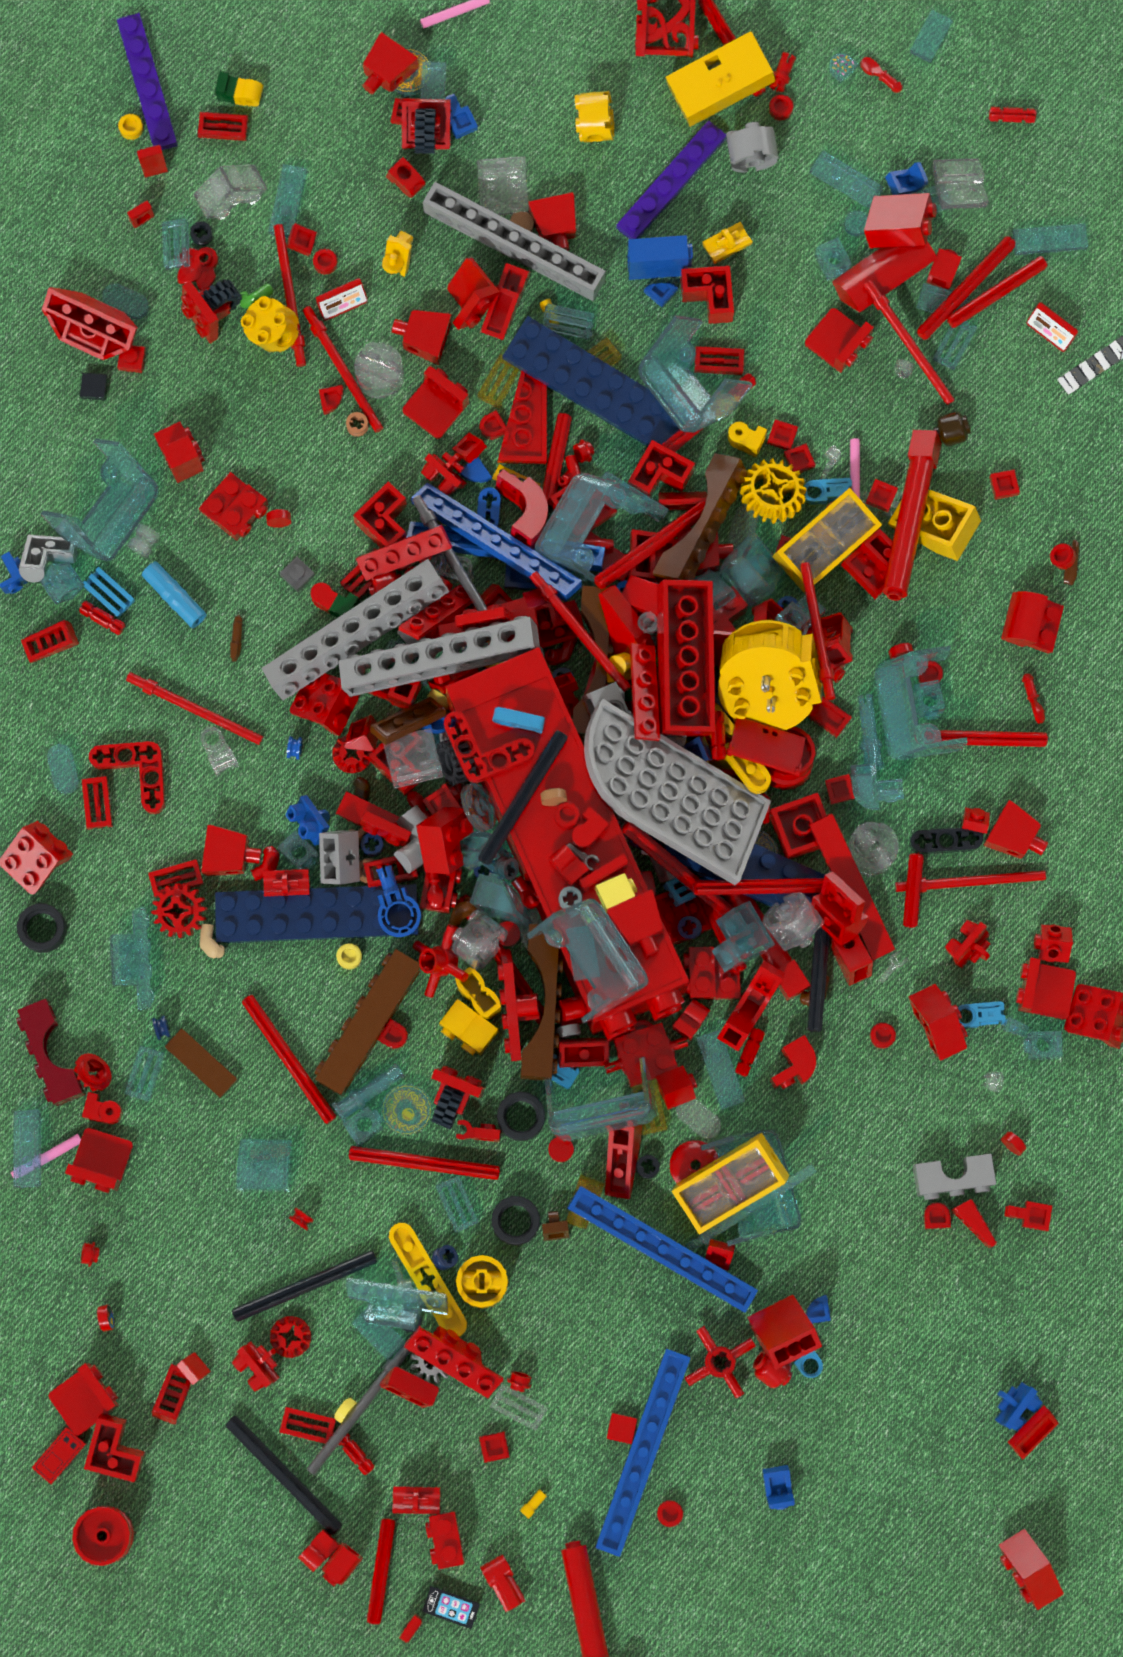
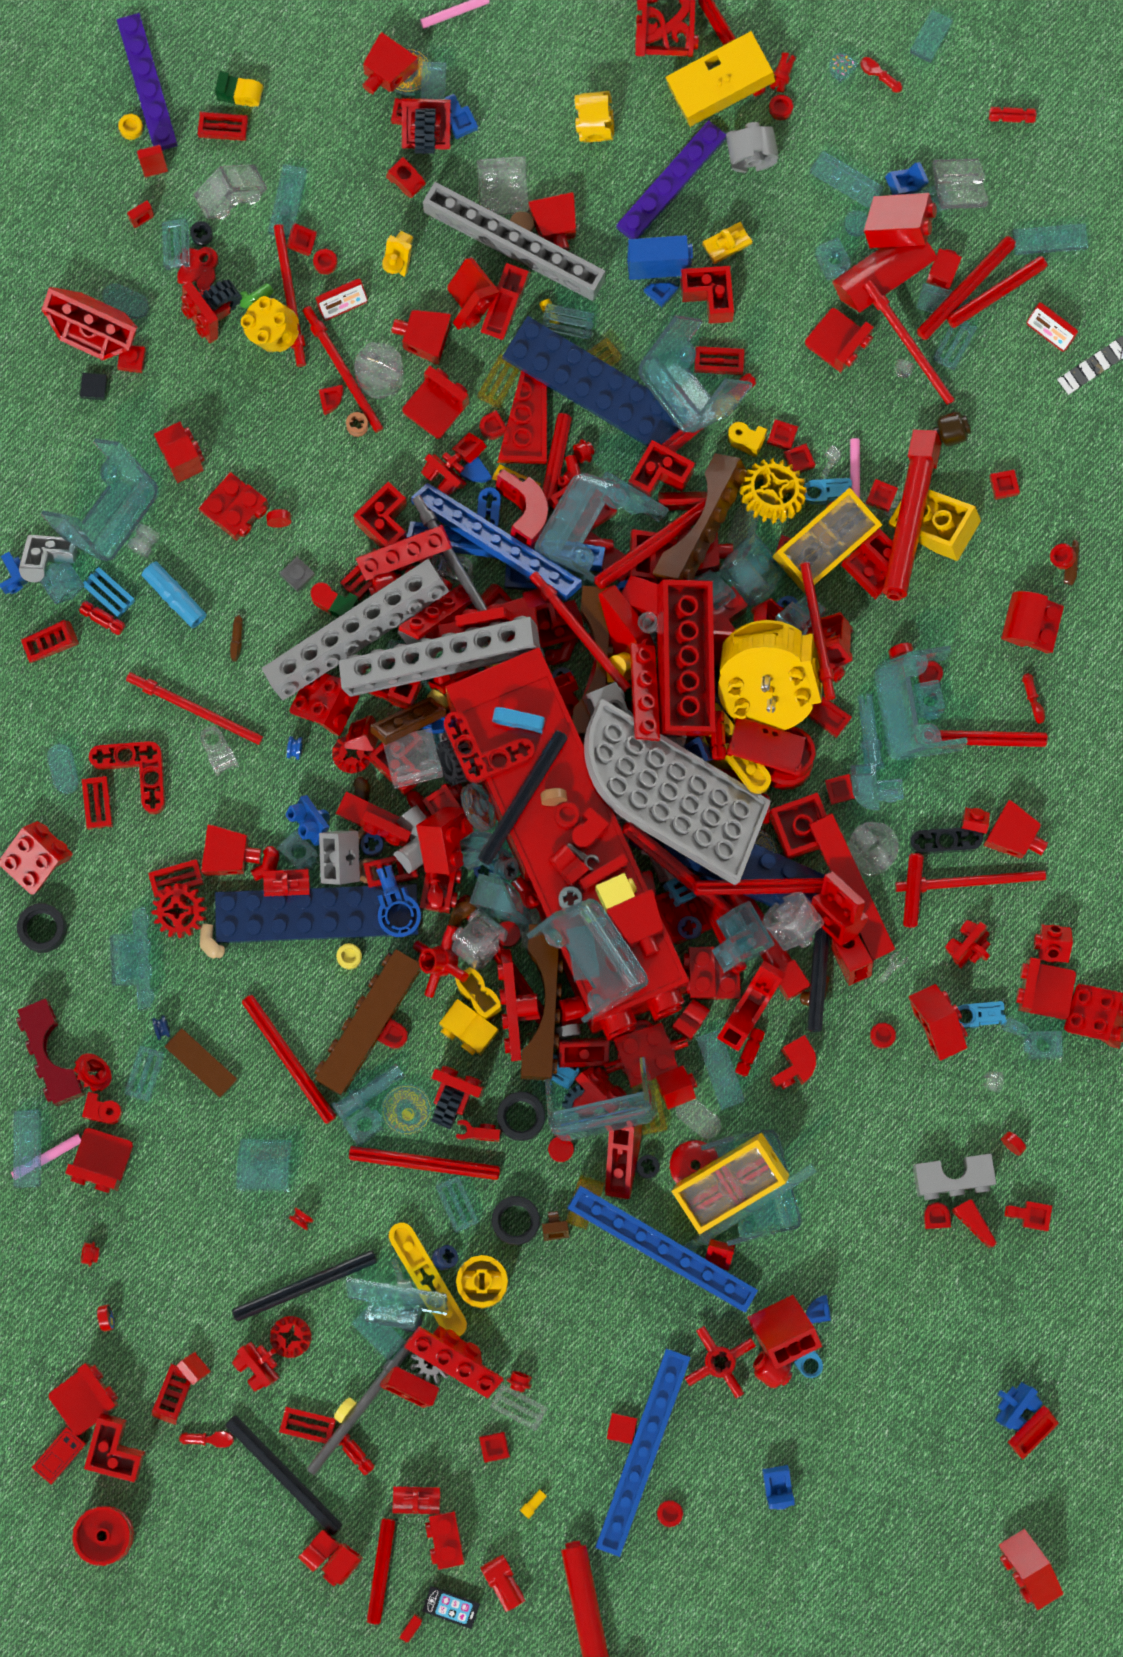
(218, 1439): none -> red piece
(592, 1088): none -> red plate

